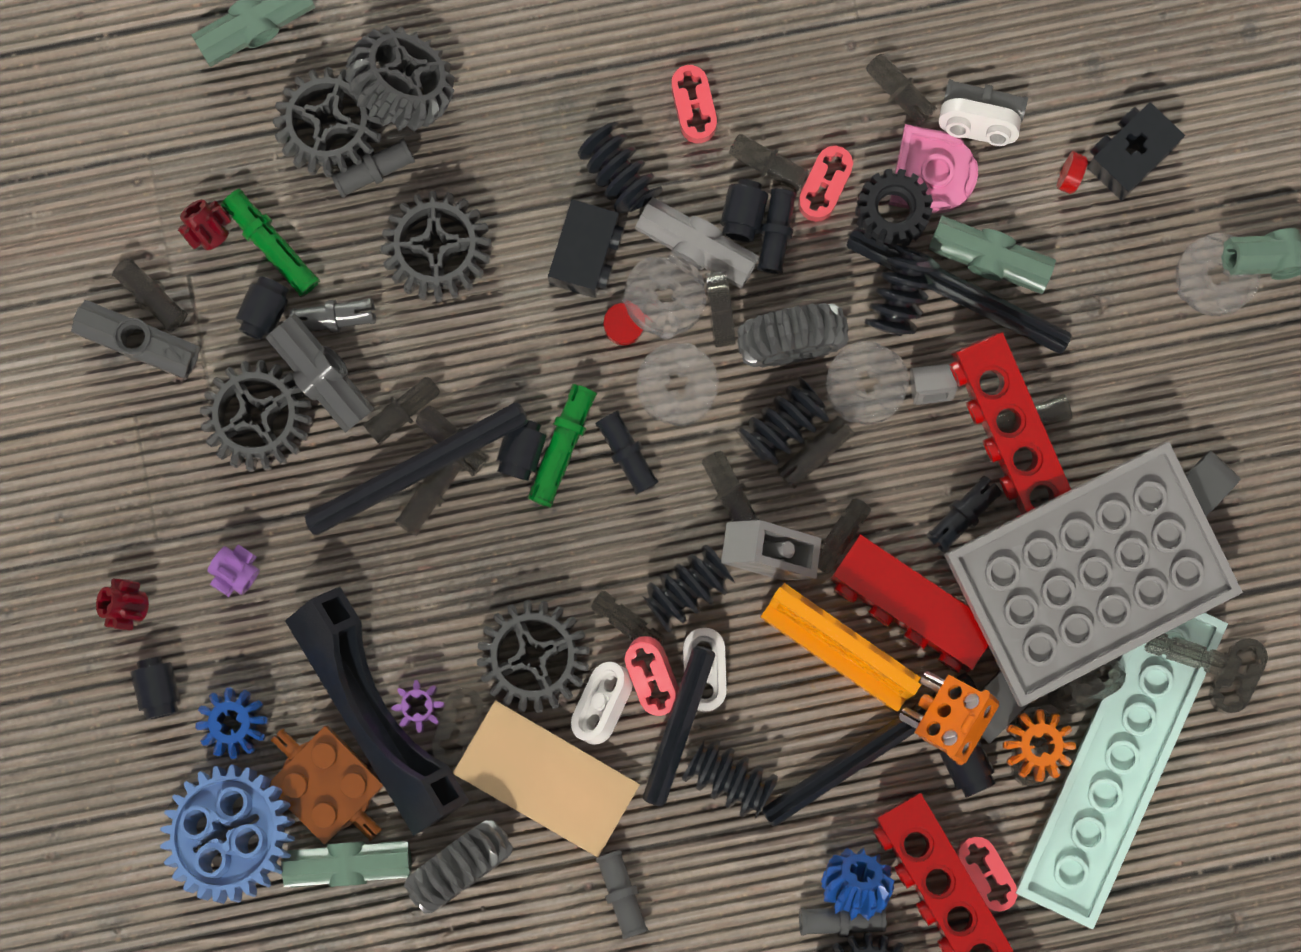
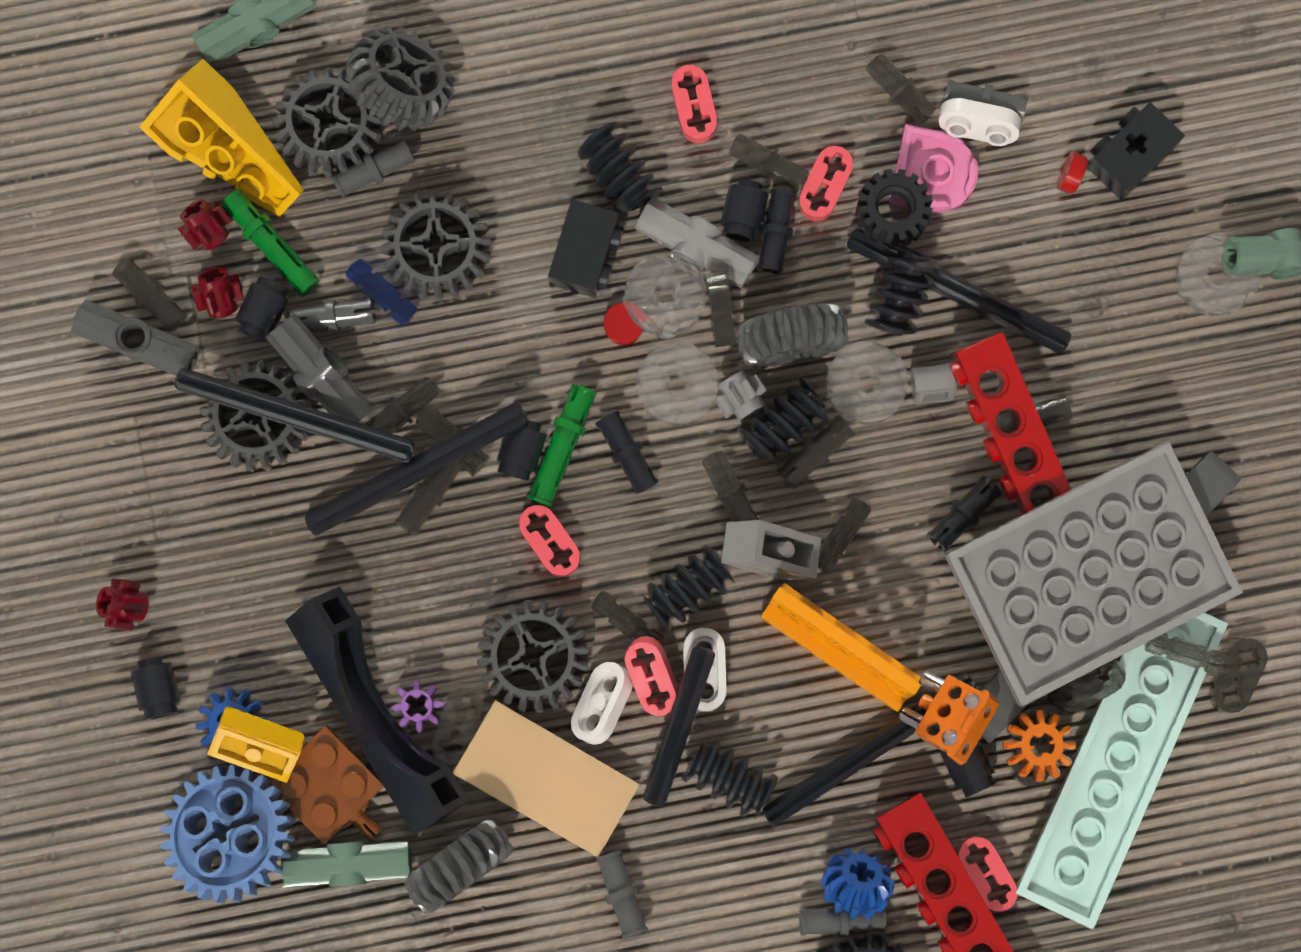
(214, 129): none -> yellow wedge
(217, 292): none -> dark red gear
(233, 570): medium lavender gear -> none
(256, 744): none -> yellow slope
(294, 415): none -> black axle
(381, 291): none -> clear blue axle
(541, 546): none -> coral beam
(741, 396): none -> light grey gear
(912, 603): red brick -> none
(992, 254): sand green piece -> none

